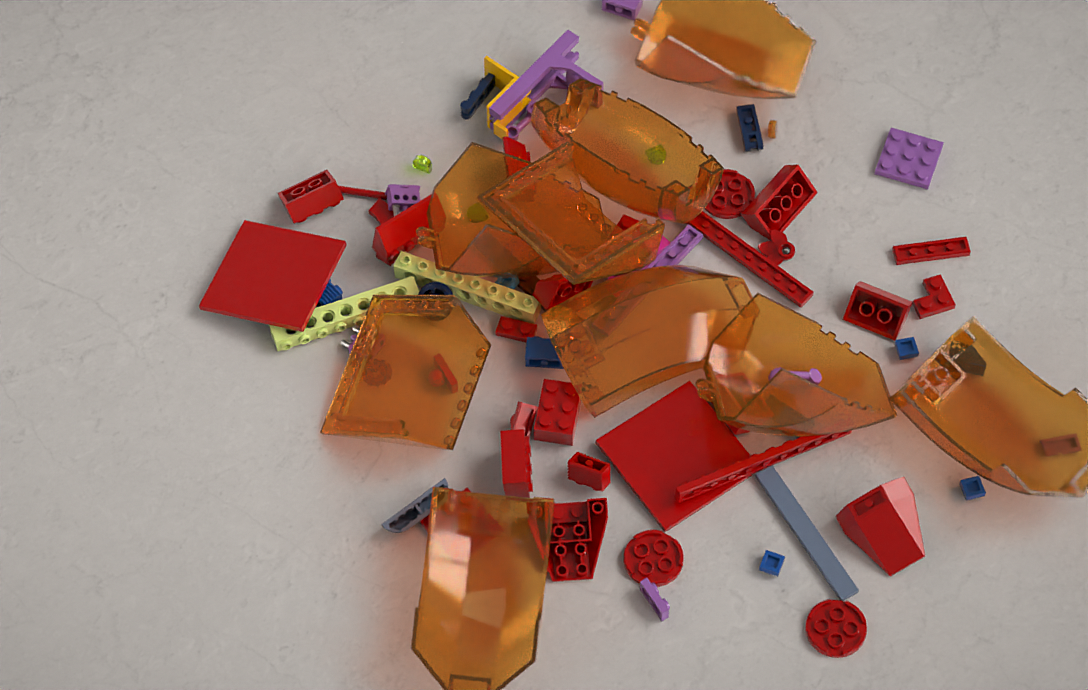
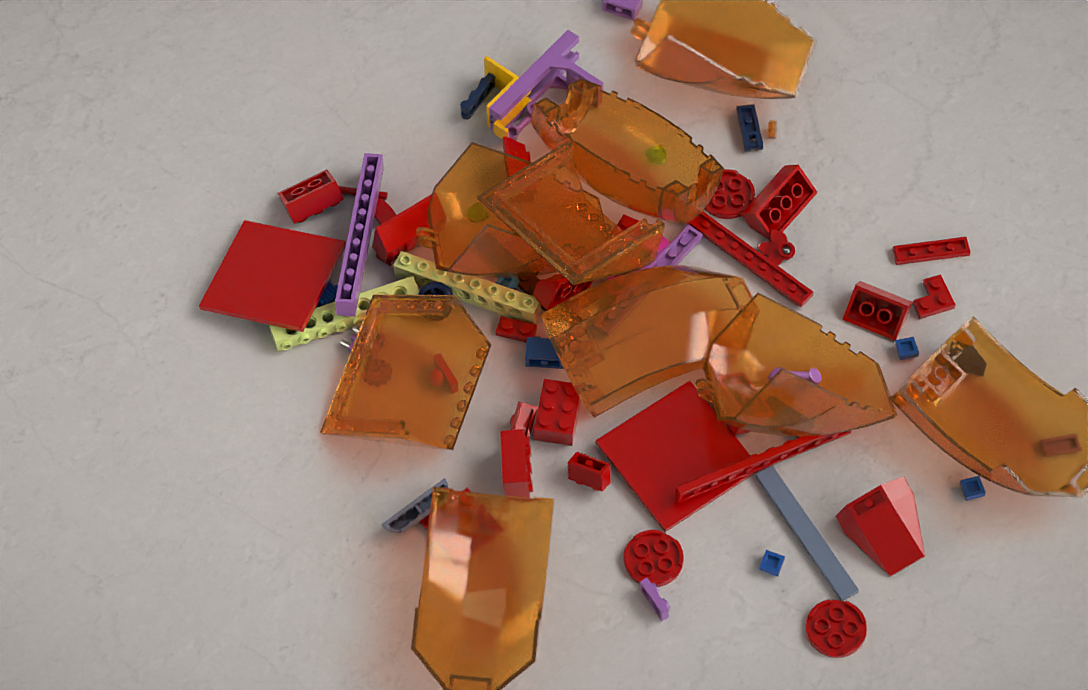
(359, 235): none -> medium lavender brick
(402, 197): medium lavender piece -> none
(422, 163): clear neon green tile -> none
(577, 539): red wedge -> none
(909, 158): medium lavender plate -> none

